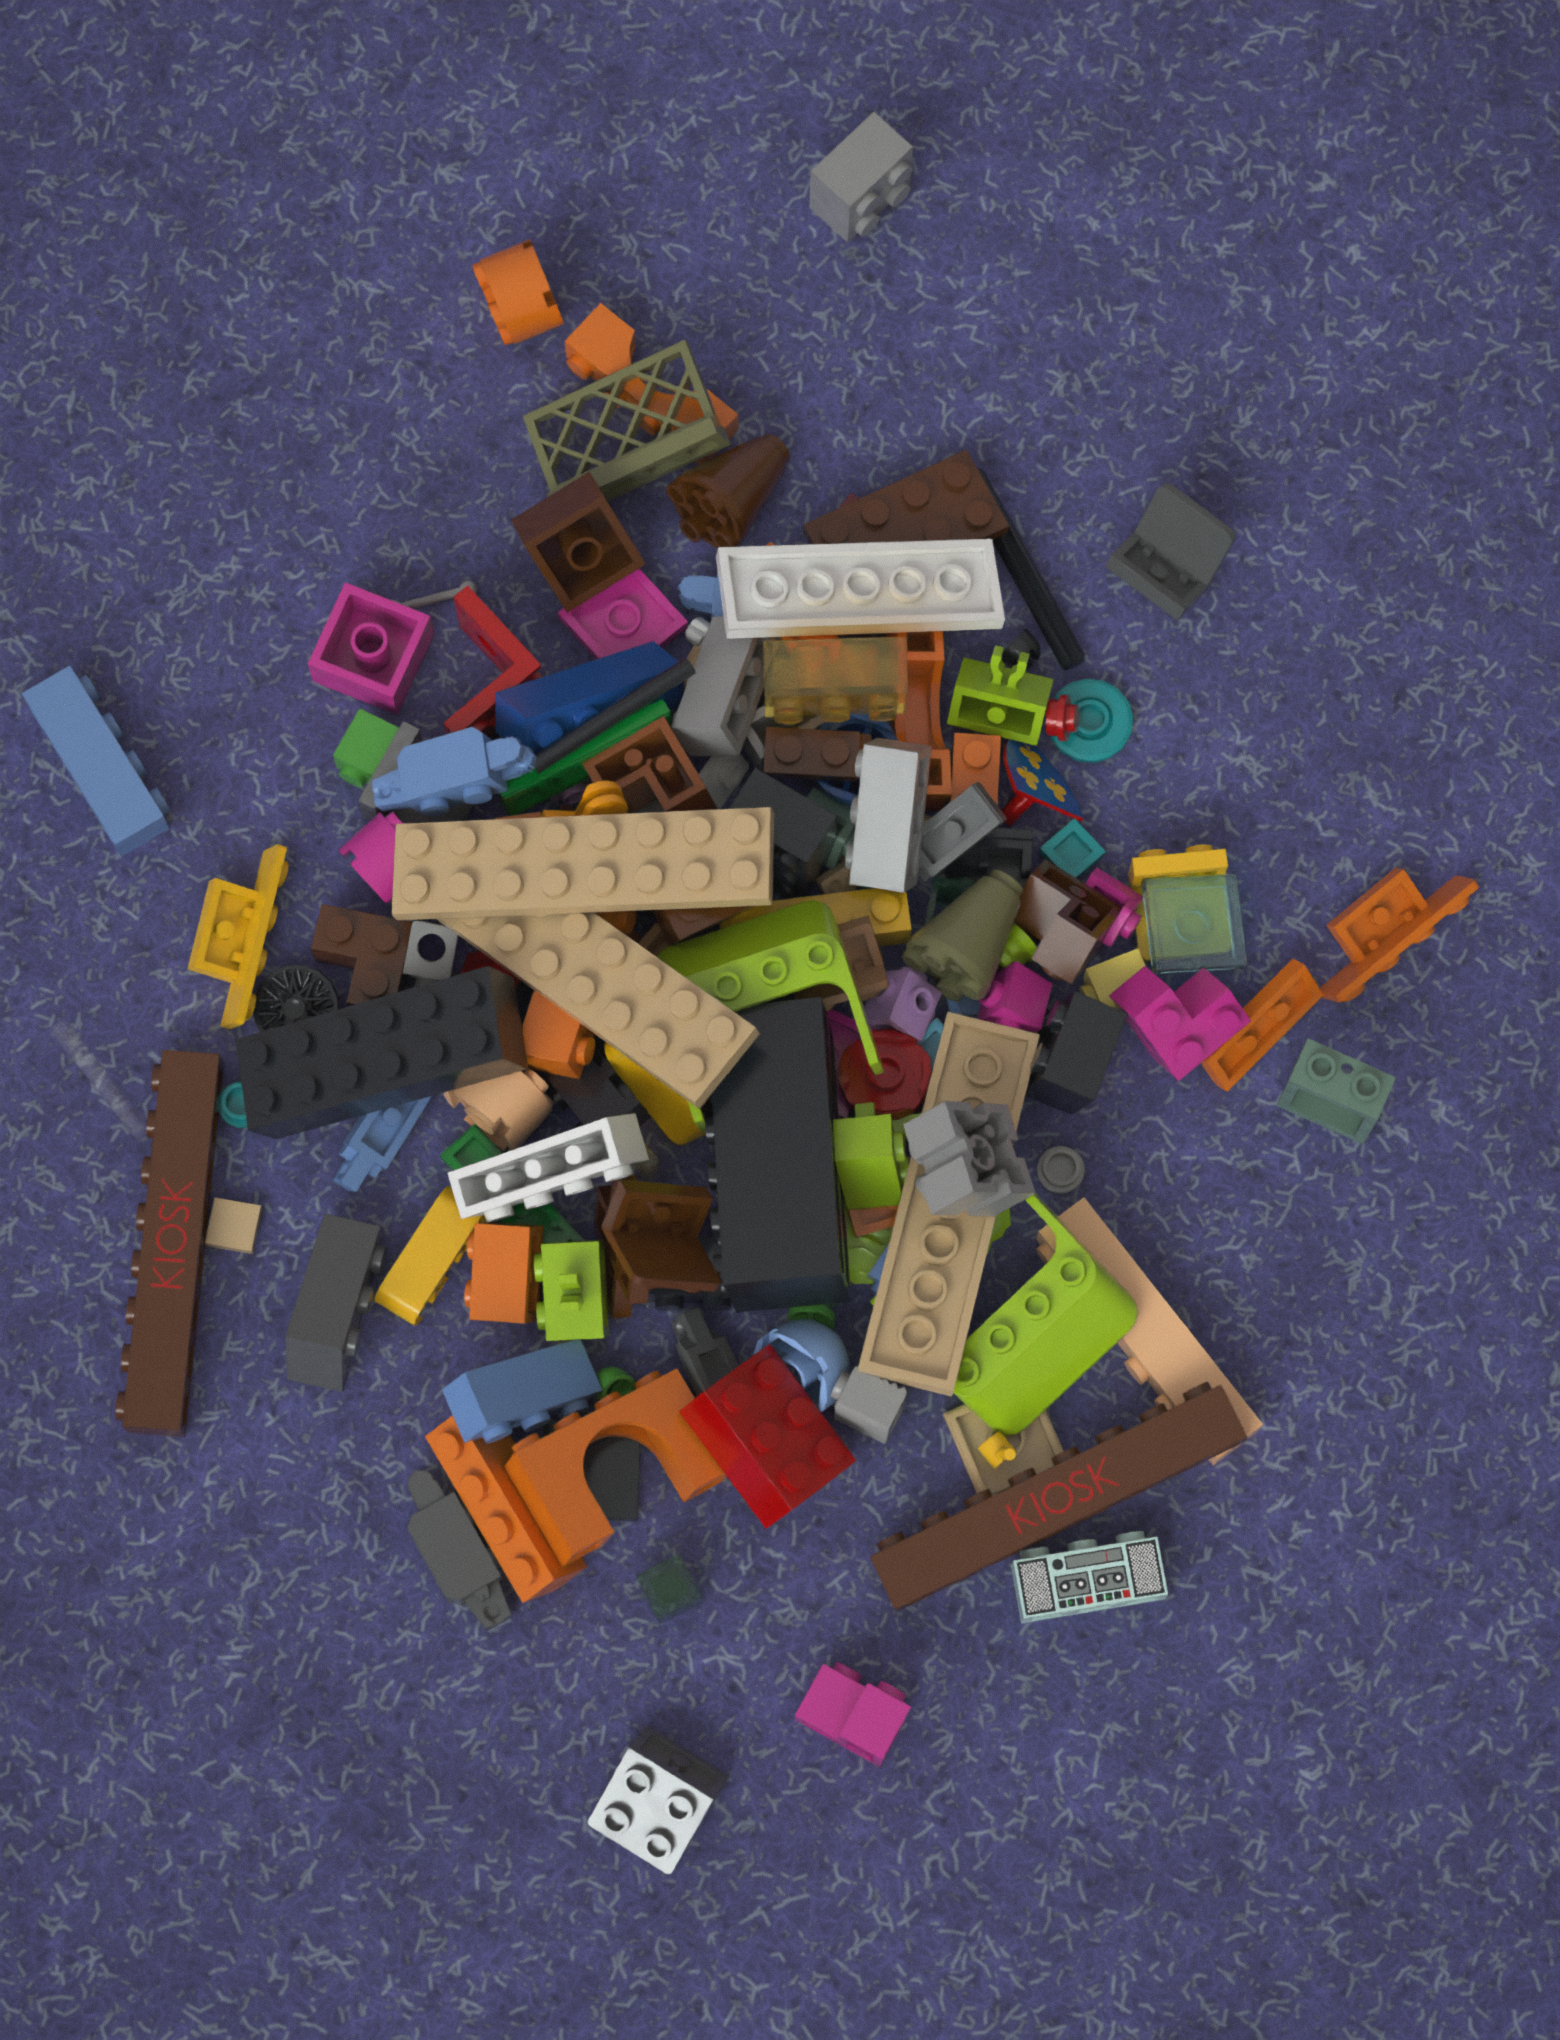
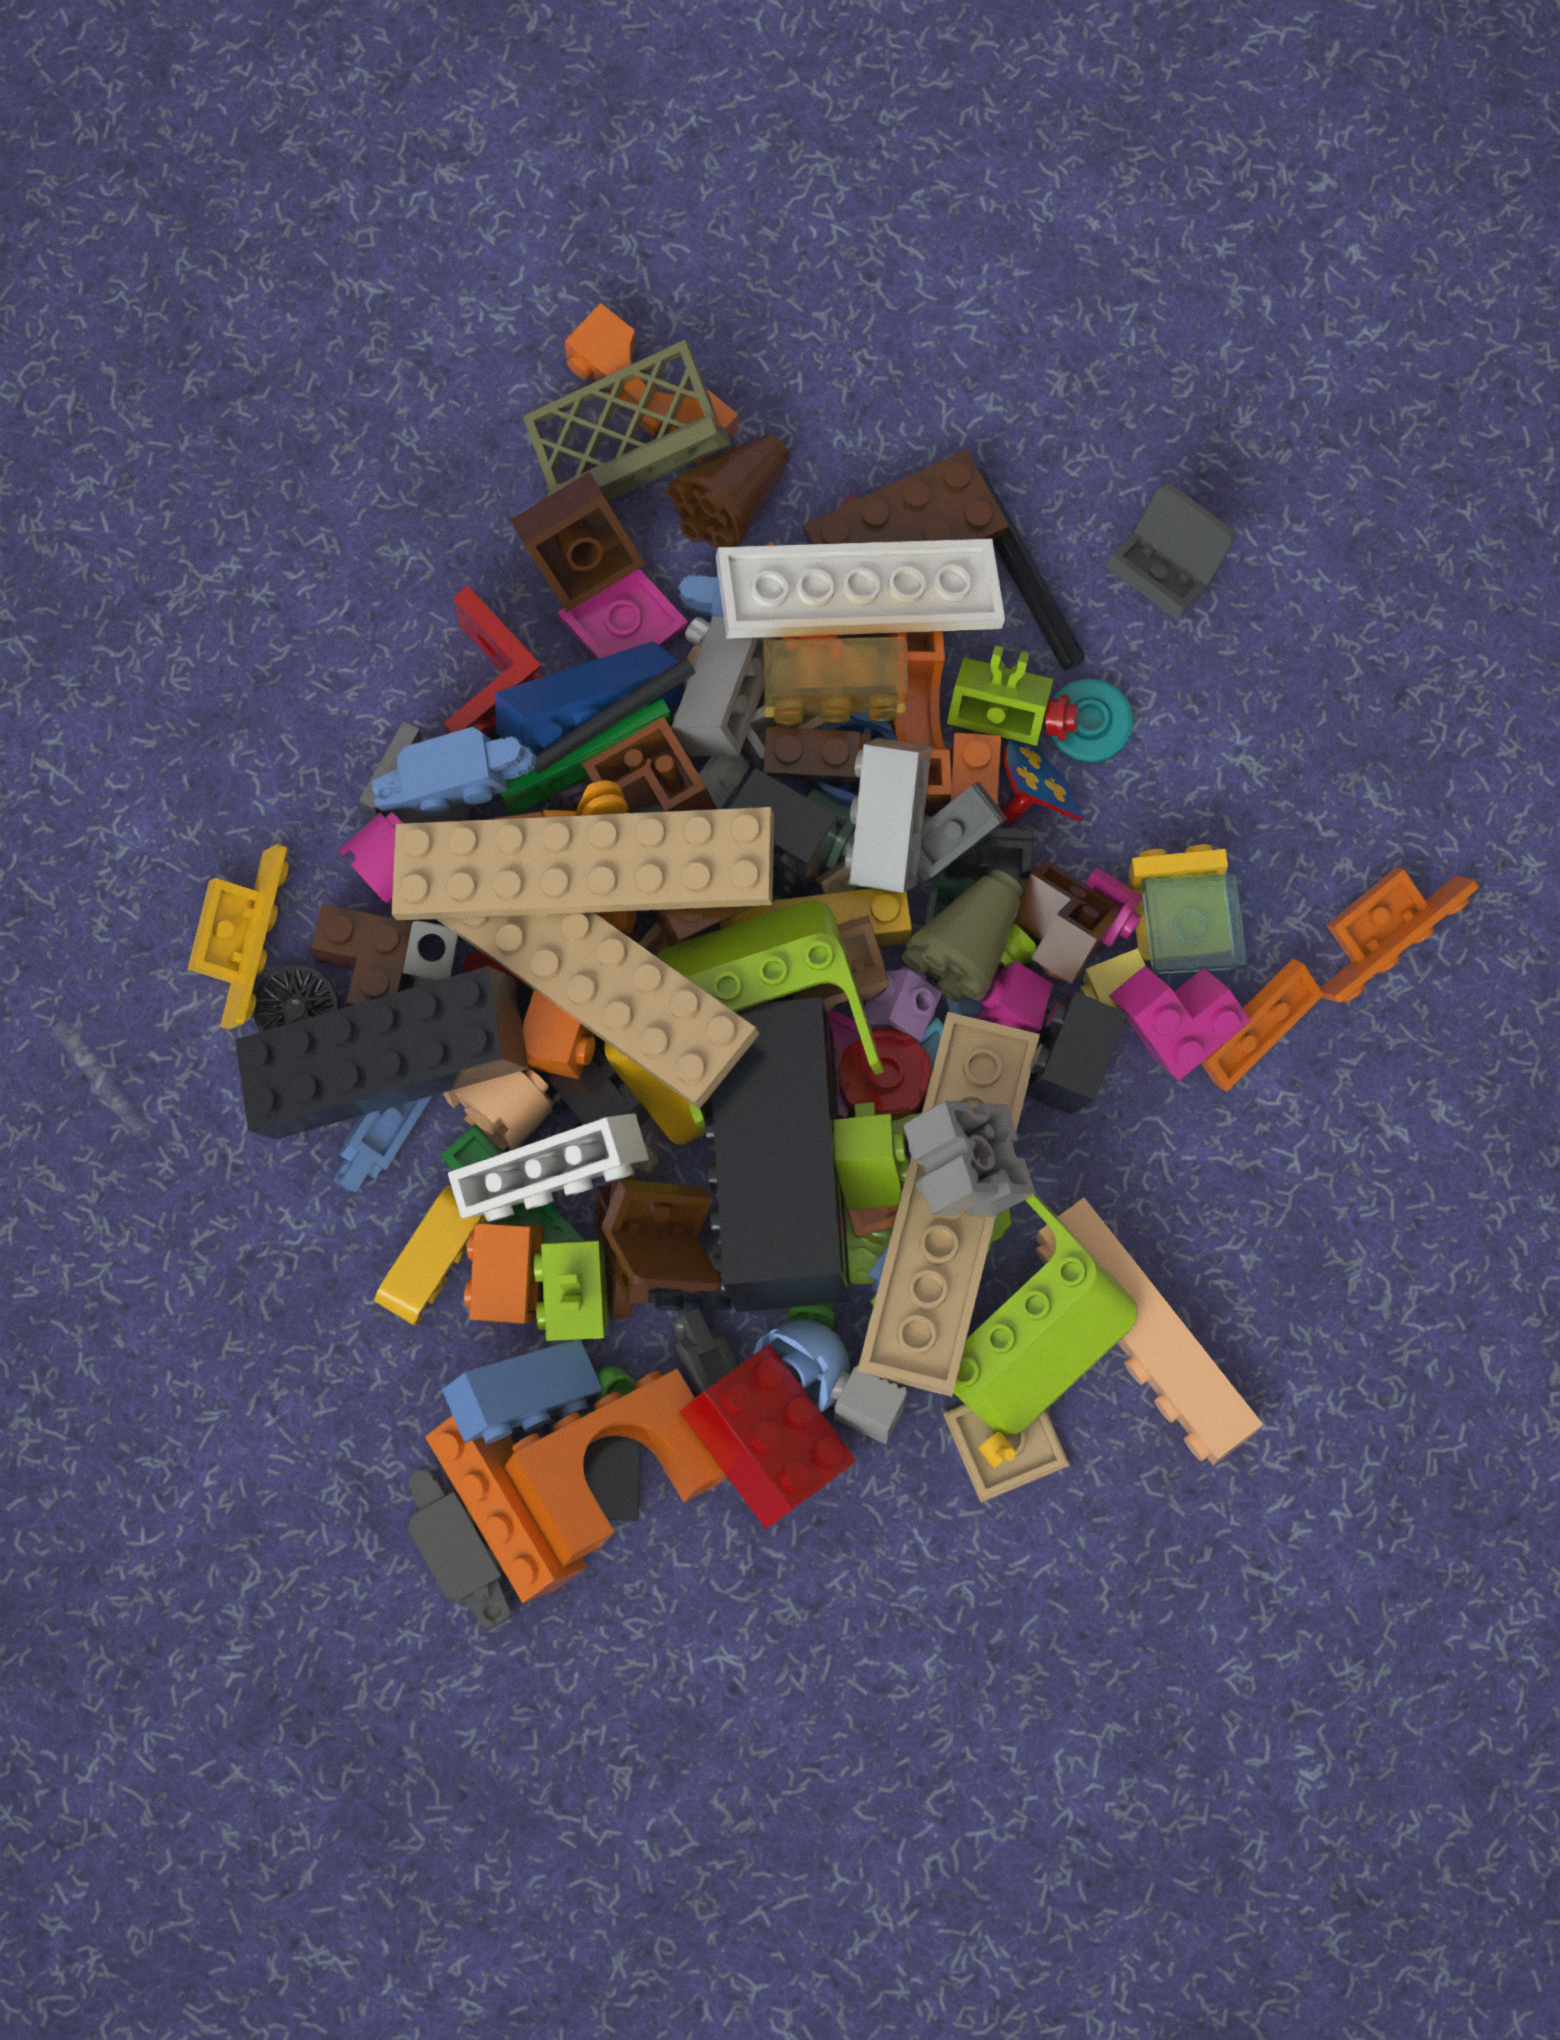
(96, 760): medium blue brick -> none
(172, 1244): reddish brown brick -> none
(232, 1105): teal plate -> none
(233, 1225): tan tile -> none
(332, 1302): dark grey wedge -> none
(363, 747): bright green brick -> none
(371, 648): dark pink brick -> none
(438, 597): light grey hinge -> none
(517, 293): orange brick -> none
(657, 1799): bracket -> none
(669, 1589): brick -> none
(853, 1714): dark pink brick -> none
(861, 178): light grey brick -> none
(1023, 643): black hinge -> none
(1058, 1497): reddish brown brick -> none
(1060, 1169): light grey plate -> none
(1073, 850): teal plate -> none
(1088, 1577): brick -> none
(1334, 1099): sand green window -> none

